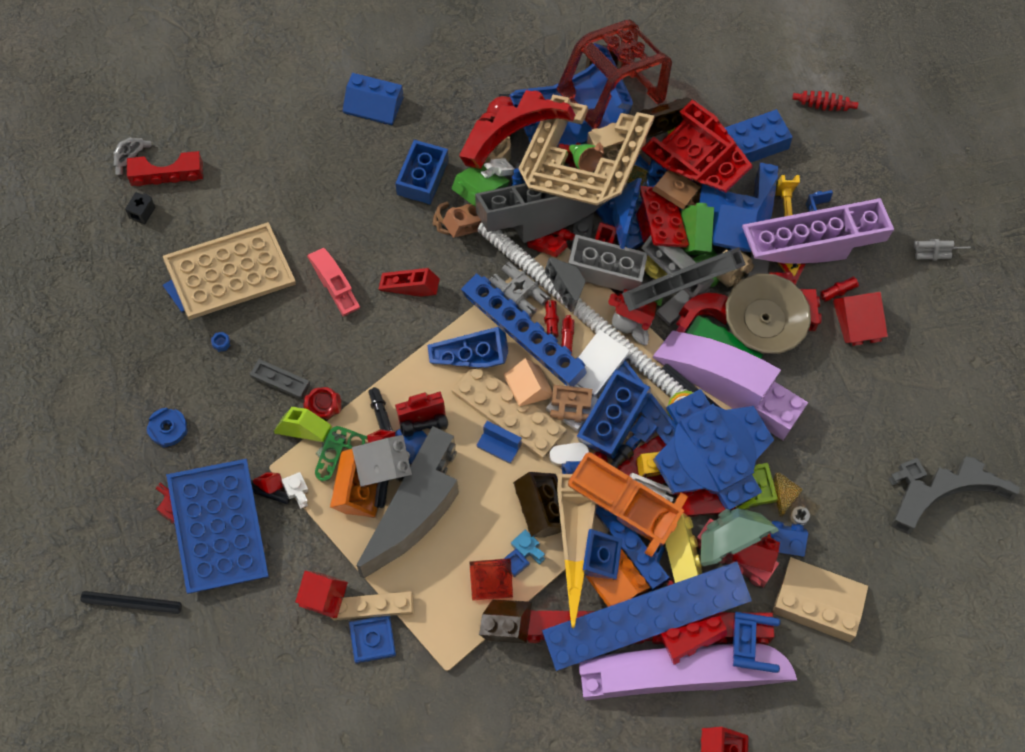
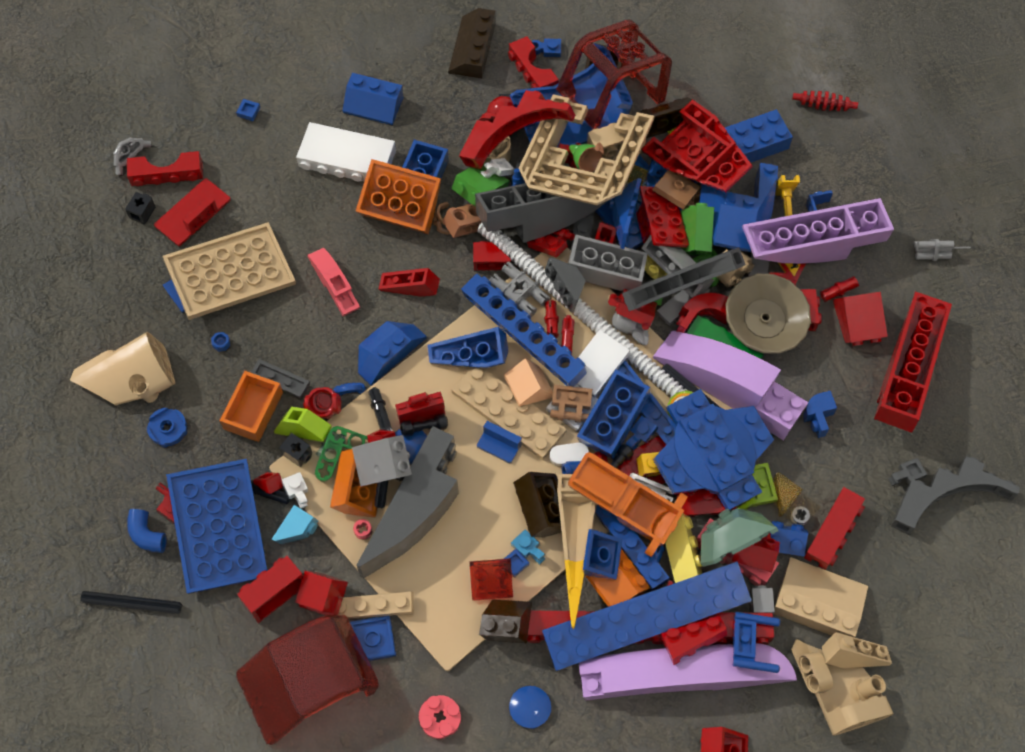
(129, 373): none -> tan panel
(141, 535): none -> blue cylinder
(192, 212): none -> red bracket
(248, 110): none -> blue plate
(251, 406): none -> orange piece
(271, 588): none -> red piece
(295, 443): none -> black brick
(295, 526): none -> medium azure slope
(304, 674): none -> clear red windscreen
(342, 151): none -> white brick
(349, 388): none -> blue piece
(359, 524): none -> coral bush
(386, 349): none -> blue wedge
(399, 196): none -> orange slope
(446, 727): none -> coral plate
(473, 43): none -> dark brown slope
(488, 257): none -> red slope
(523, 55): none -> red arch
(530, 707): none -> blue dish
(550, 47): none -> blue plate
(762, 600): none -> light grey brick
(818, 408): none -> blue brick
(835, 527): none -> red brick
(844, 694): none -> tan panel
(852, 652): none -> tan slope
(912, 363): none -> red slope

